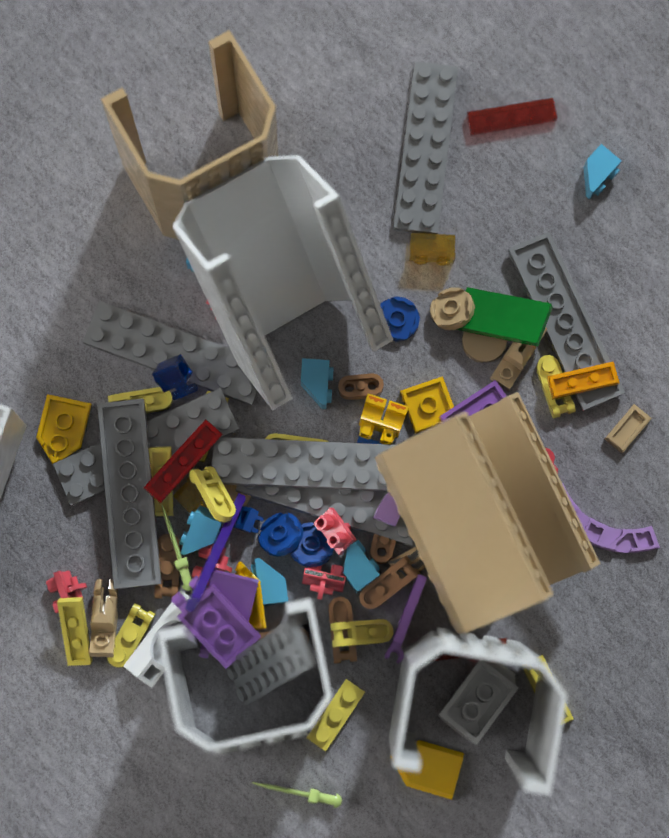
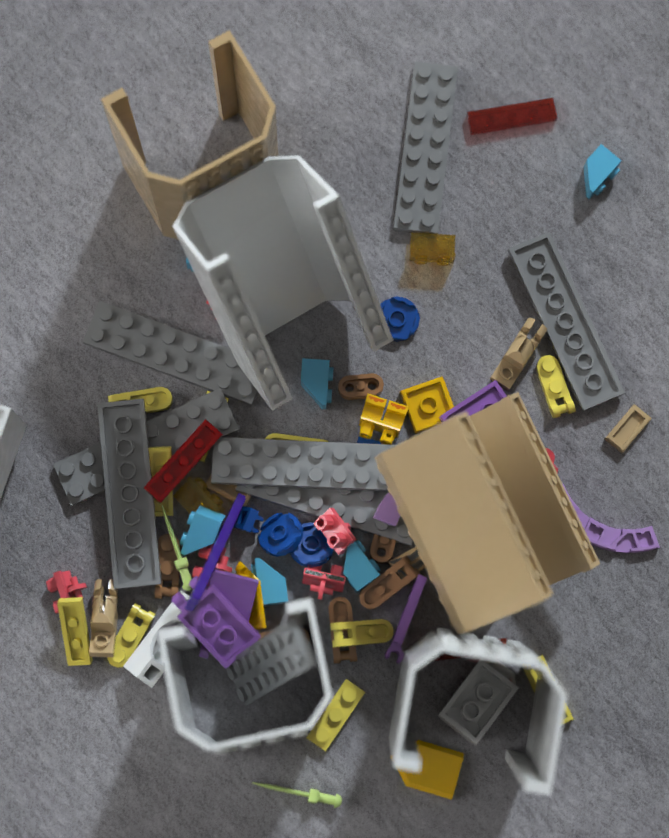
(62, 426): yellow tile -> none
(174, 374): clear blue brick -> none
(213, 493): light yellow plate -> none
(452, 309): tan tile -> none
(482, 348): tan tile -> none
(507, 317): green tile -> none
(583, 380): light orange tile -> none

